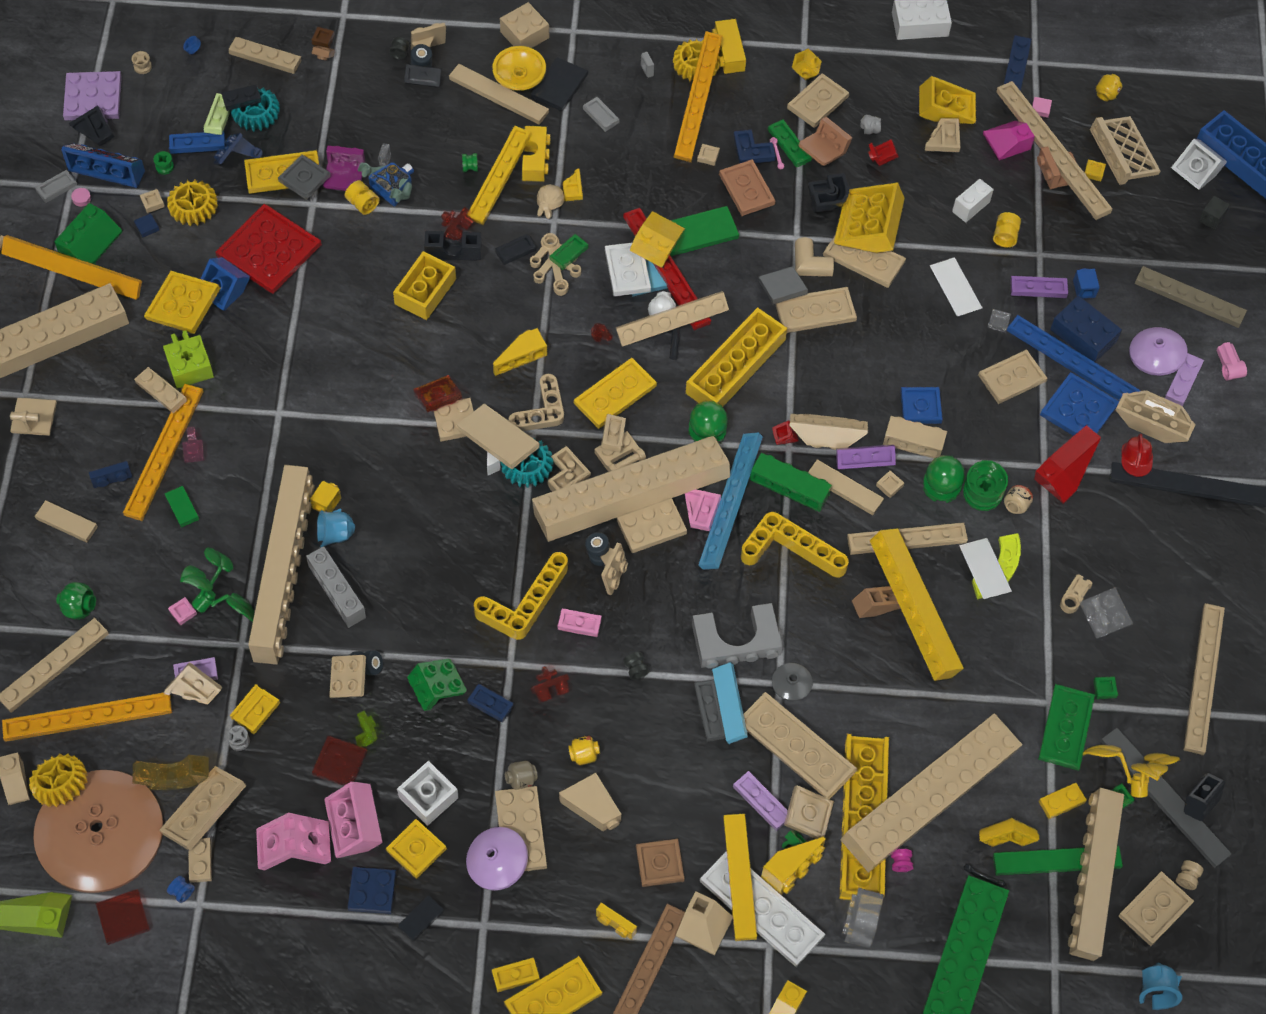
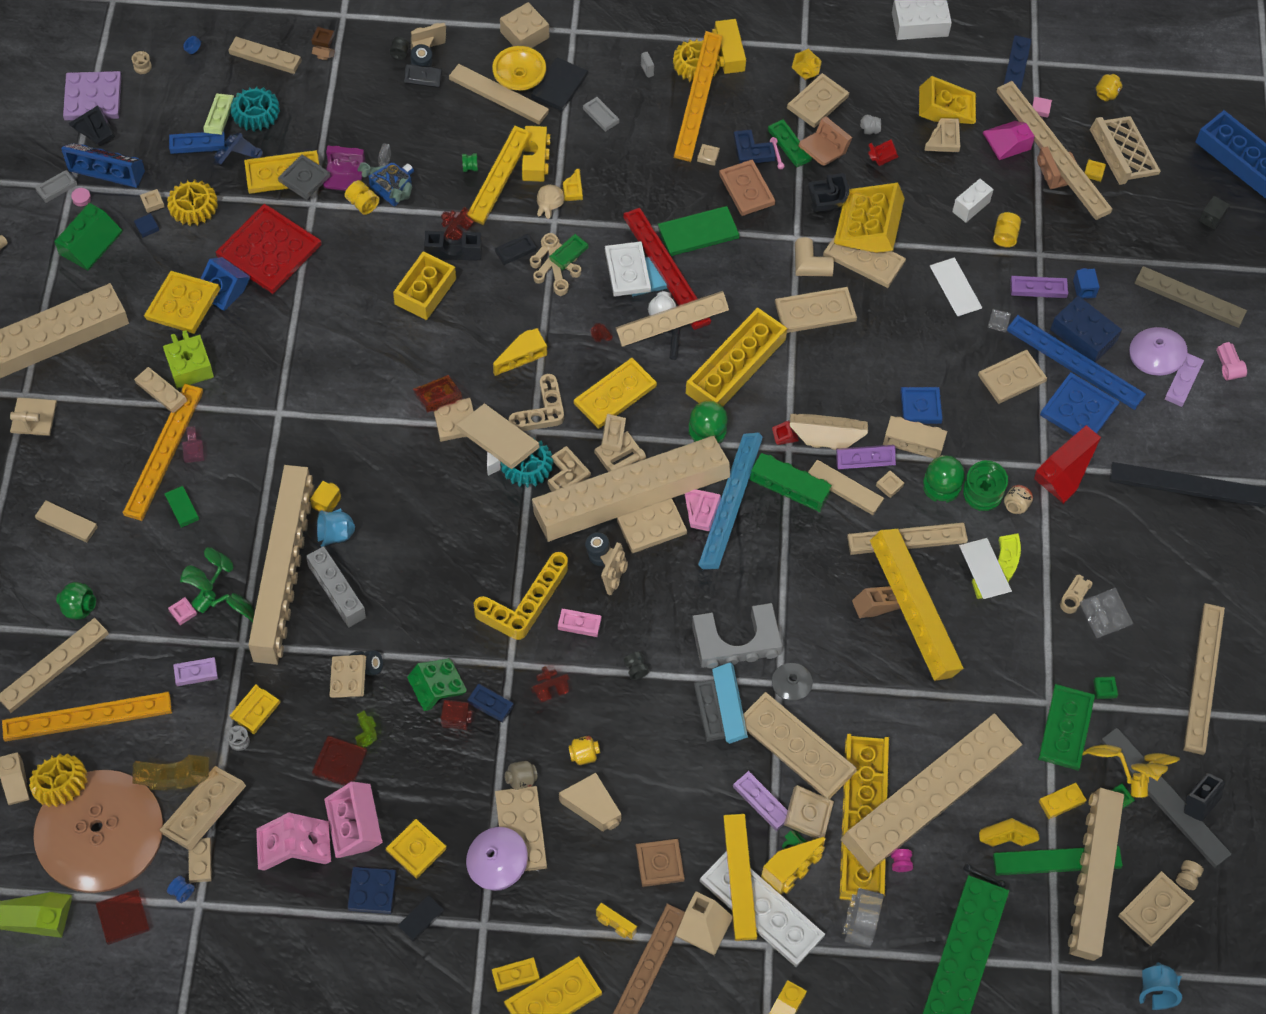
(70, 266): light orange tile -> none
(110, 474): dark blue plate -> none
(161, 166): green wheel -> none
(193, 685): tan wing -> none
(241, 97): black plate -> none
(427, 793): white brick -> none
(456, 715): none -> clear red brick
(656, 239): yellow slope -> none
(783, 285): dark grey tile -> none
(793, 543): yellow beam -> none
(1137, 456): red piece -> none
(1155, 416): tan wedge -> none
(1198, 164): white slope -> none

